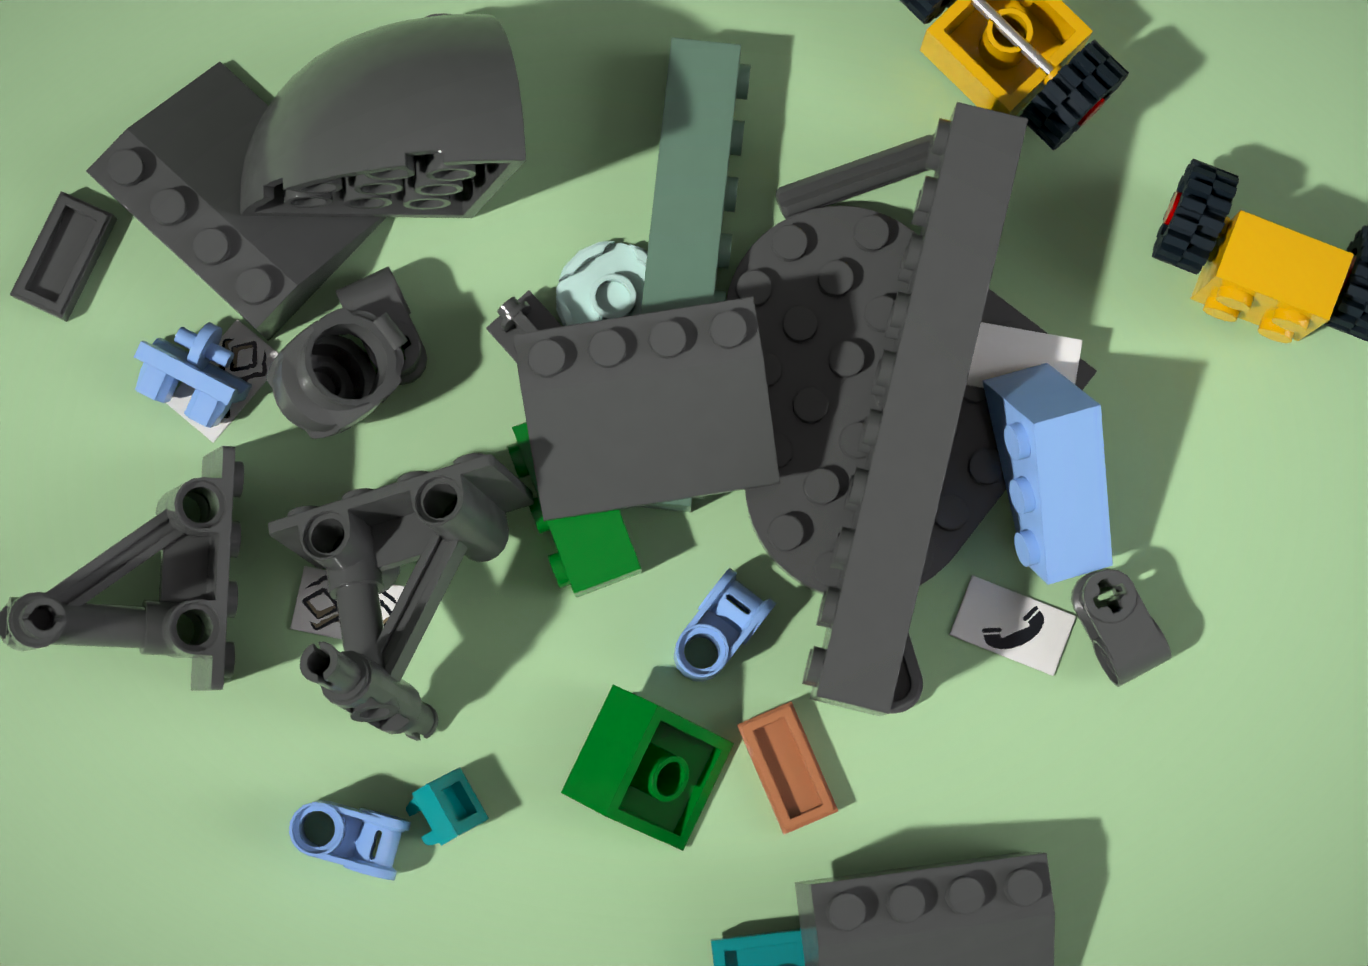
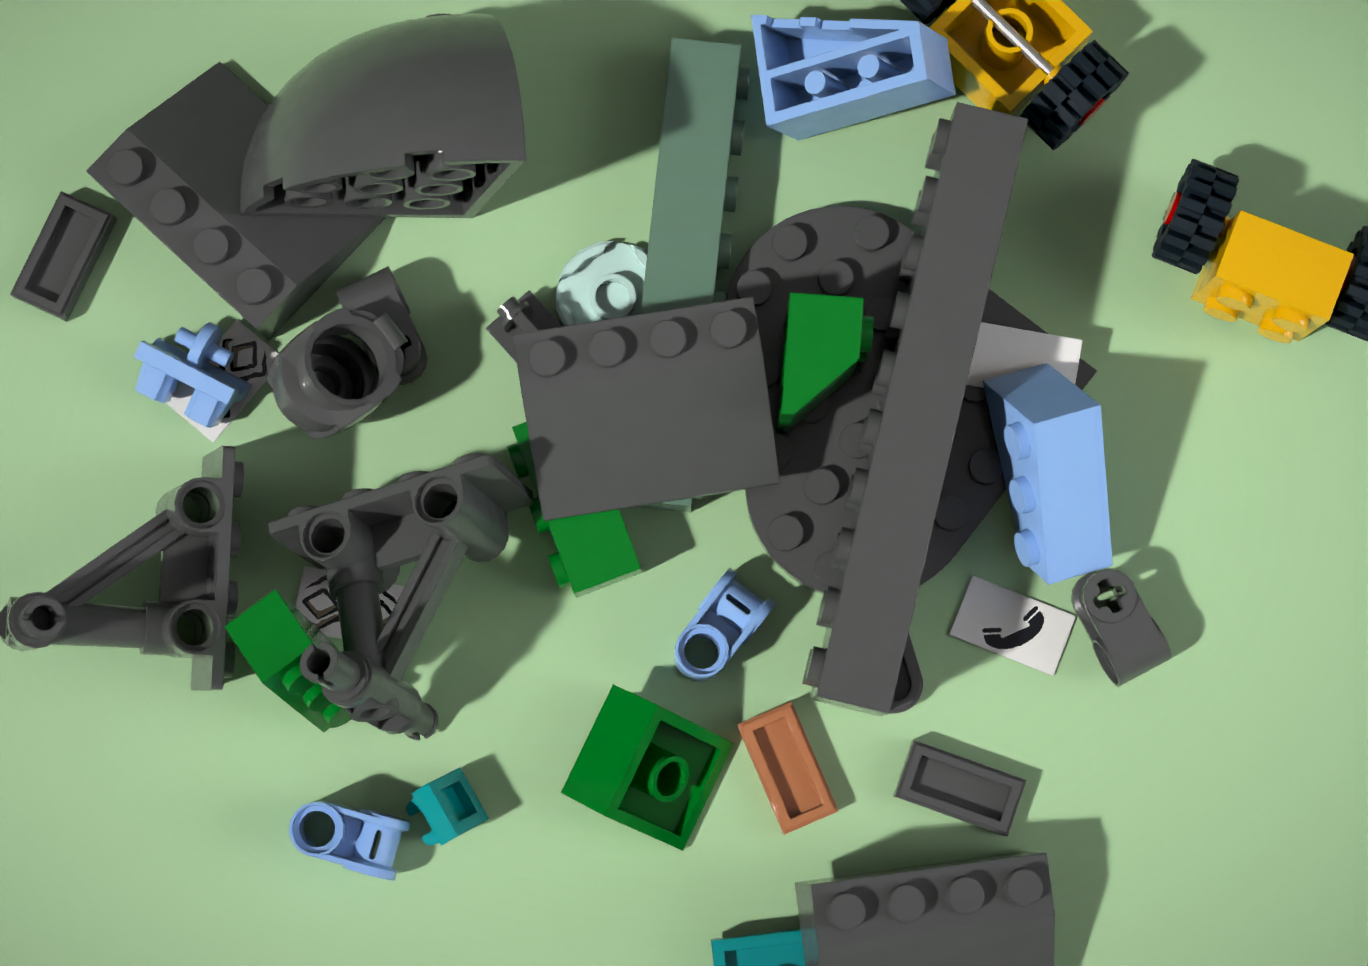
(272, 641): none -> green brick
(819, 351): none -> green slope
(846, 72): none -> light blue wedge
(854, 177): dark grey axle -> none
(959, 788): none -> dark grey tile

